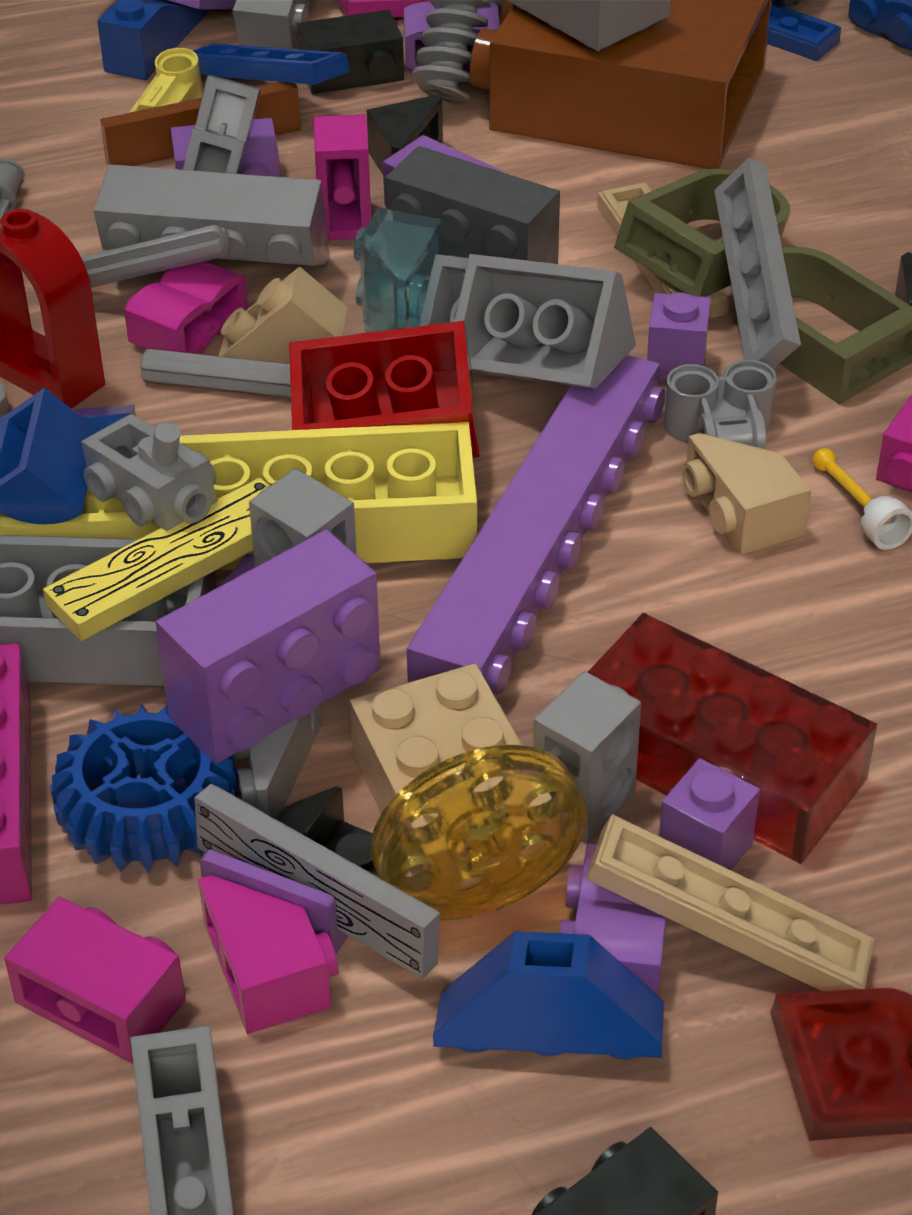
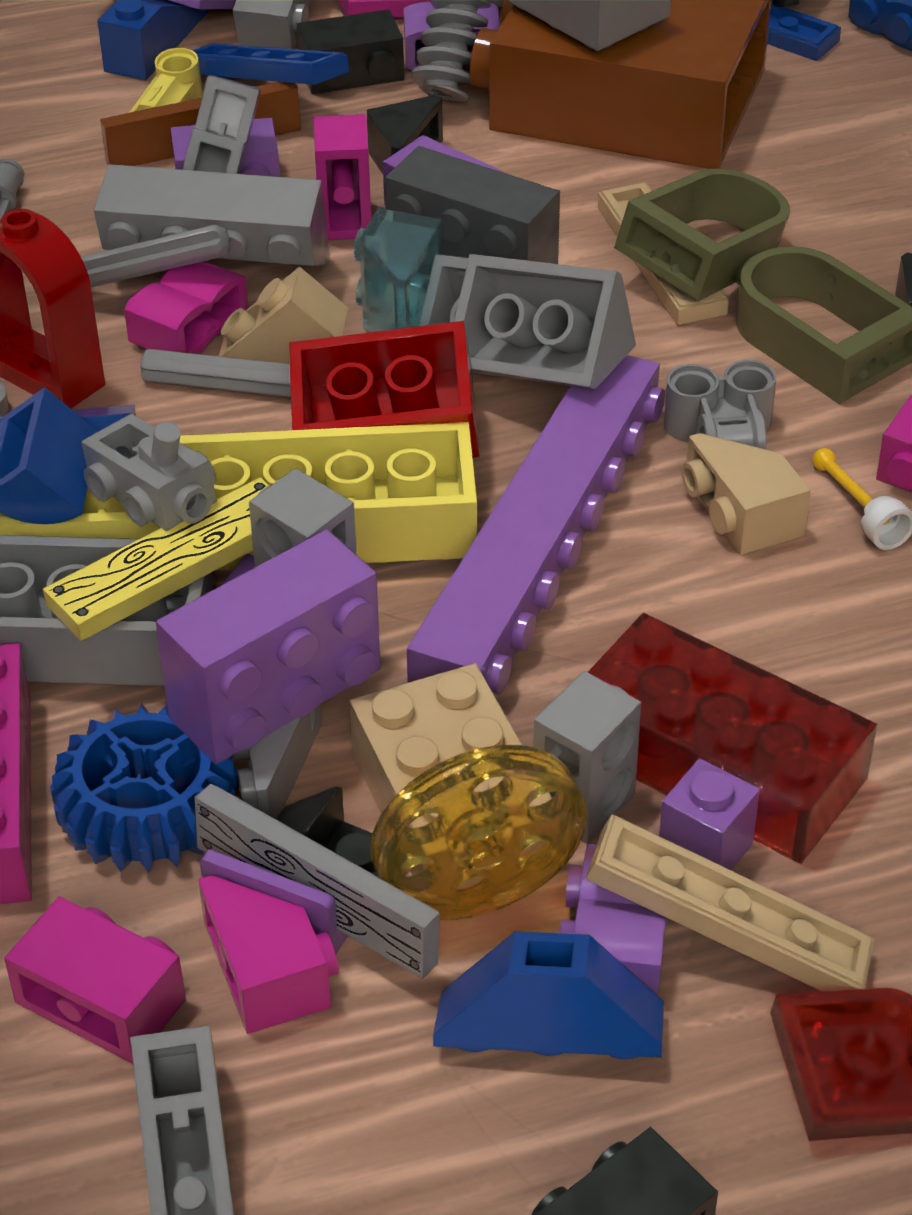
(678, 331): medium lavender brick -> none
(757, 265): light grey plate -> none

